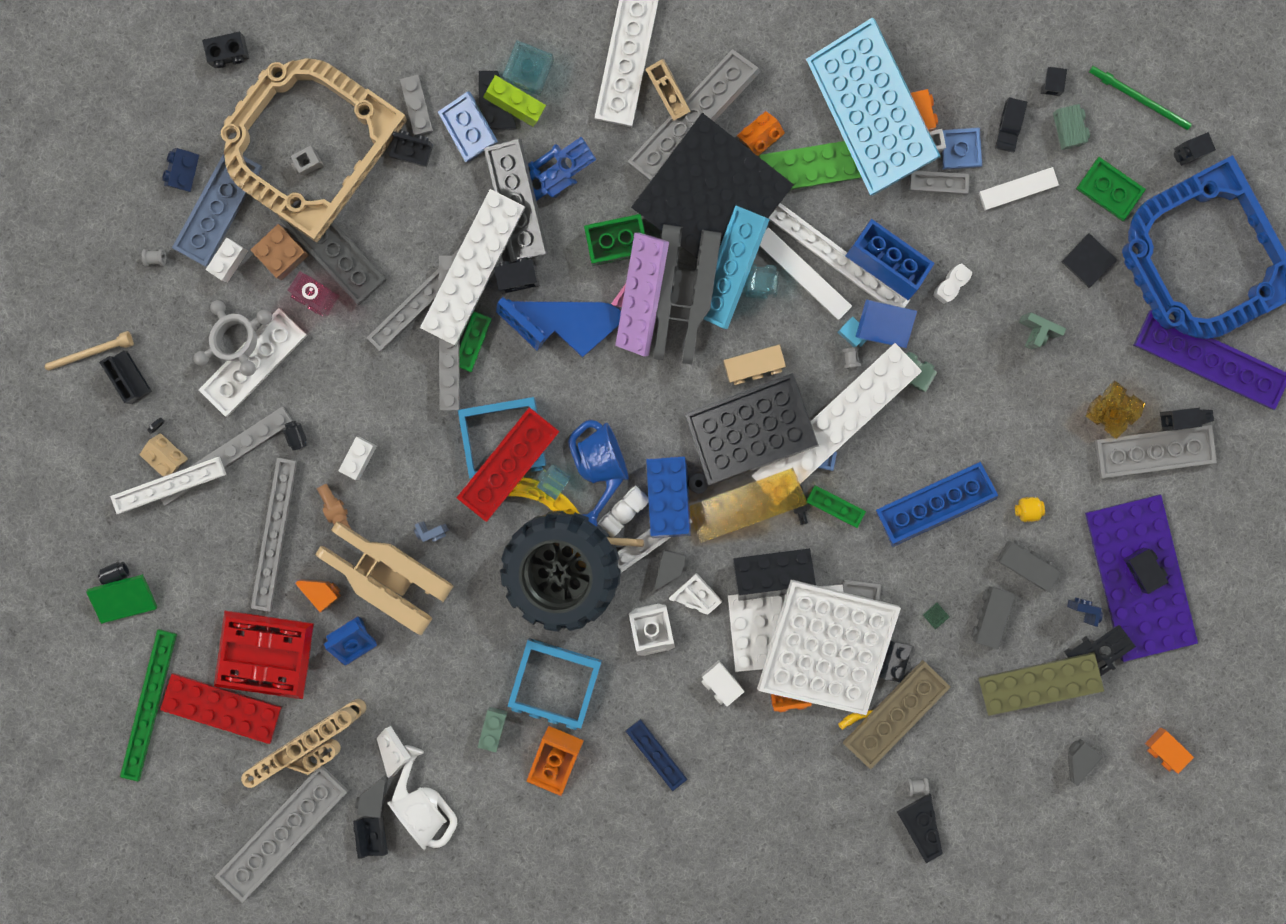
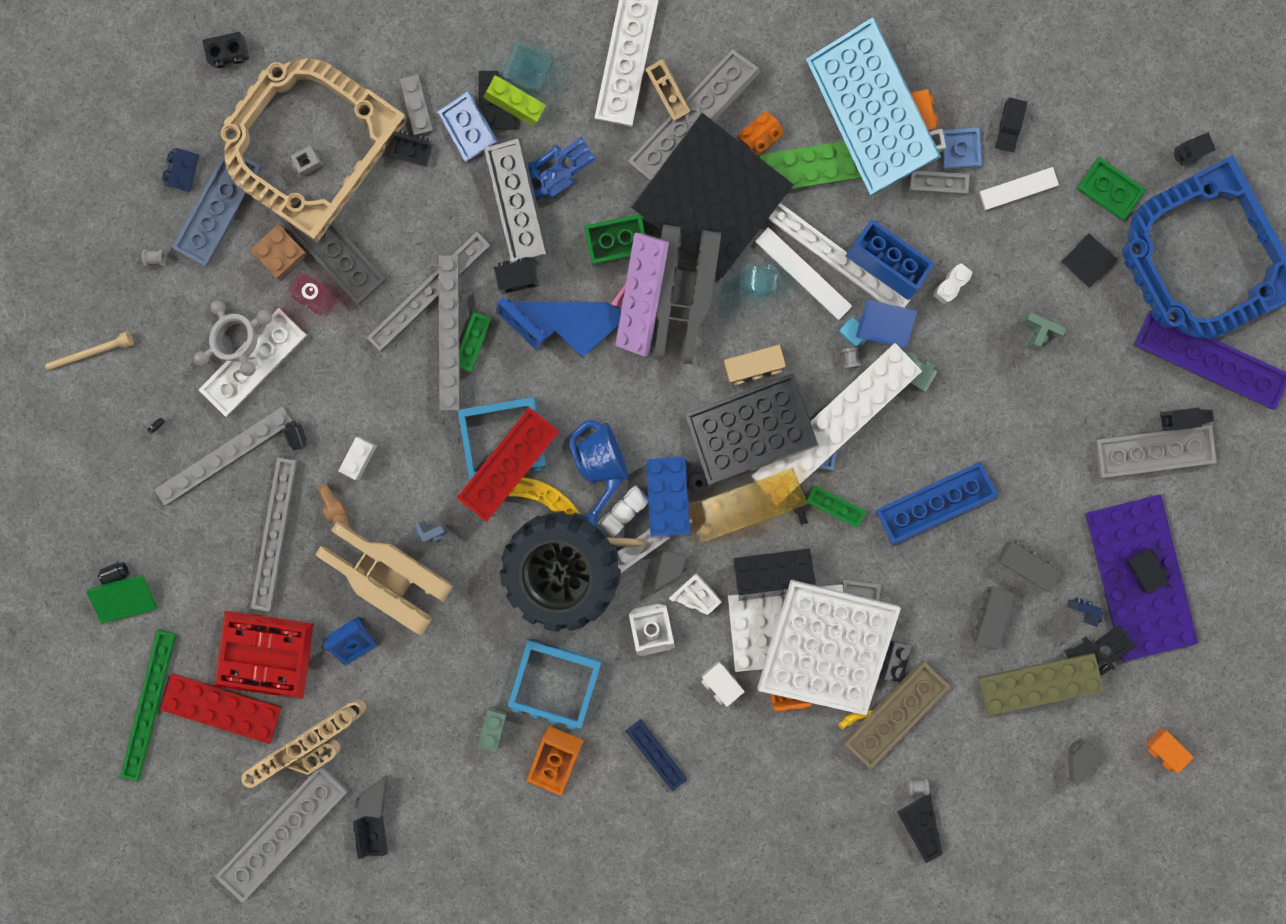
(125, 377): black piece -> none
(163, 455): tan bracket -> none
(168, 485): white tile -> none
(226, 260): white brick -> none
(320, 593): orange slope -> none
(392, 751): white wing -> none
(419, 808): white piece -> none
(472, 267): white plate -> none
(553, 481): clear light blue brick -> none
(734, 263): medium azure plate -> none
(935, 615): clear green tile -> none
(1030, 509): yellow head -> none
(1054, 81): black panel -> none
(1071, 126): sand green brick -> none
(1108, 78): green bar -> none
(1115, 409): clear yellow brick -> none

